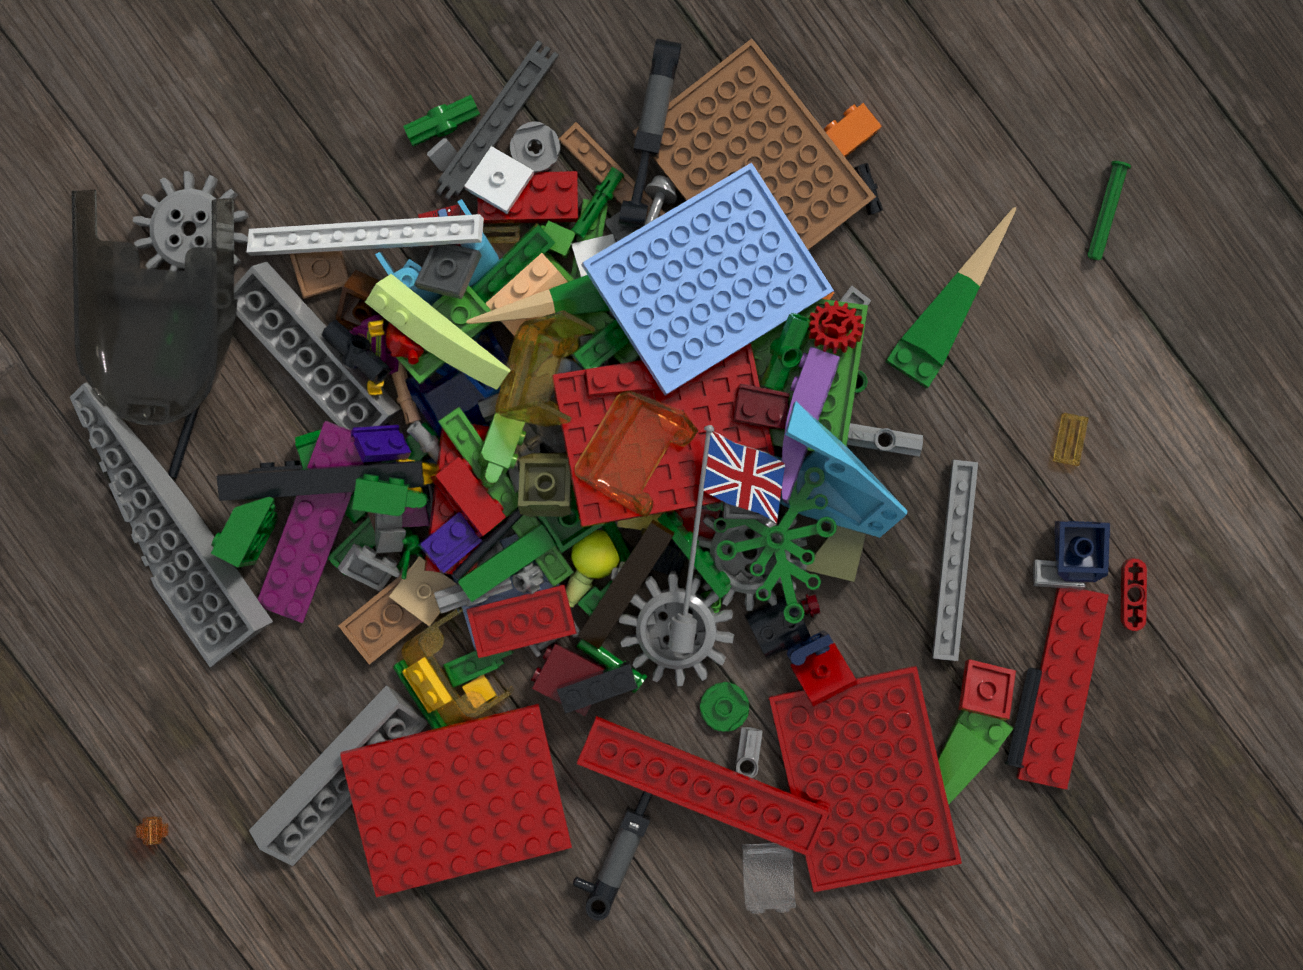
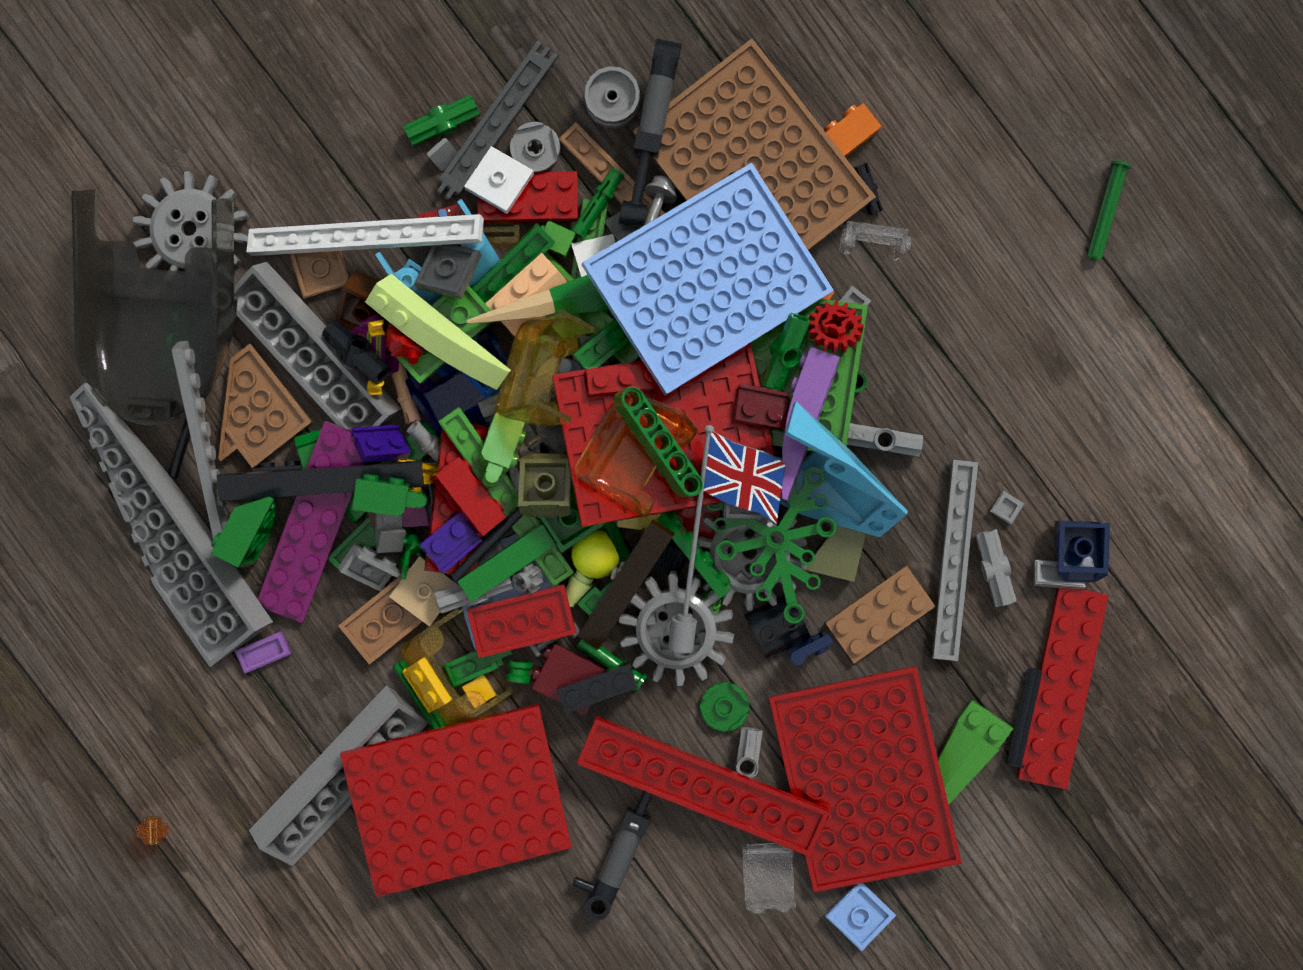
(200, 433): none -> light grey plate
(257, 410): none -> medium nougat wing
(263, 652): none -> medium lavender tile
(519, 671): none -> green wheel
(610, 82): none -> light grey wheel
(646, 437): none -> green beam
(811, 605): dark red plate -> none
(824, 675): red plate -> none
(860, 915): none -> light blue plate
(877, 234): none -> clear panel
(880, 614): none -> medium nougat plate
(930, 338): green plate -> none
(987, 690): red plate -> none
(995, 568): none -> light grey piece
(1006, 507): none -> light grey tile
(1061, 436): clear yellow tile -> none
(1142, 587): red beam -> none

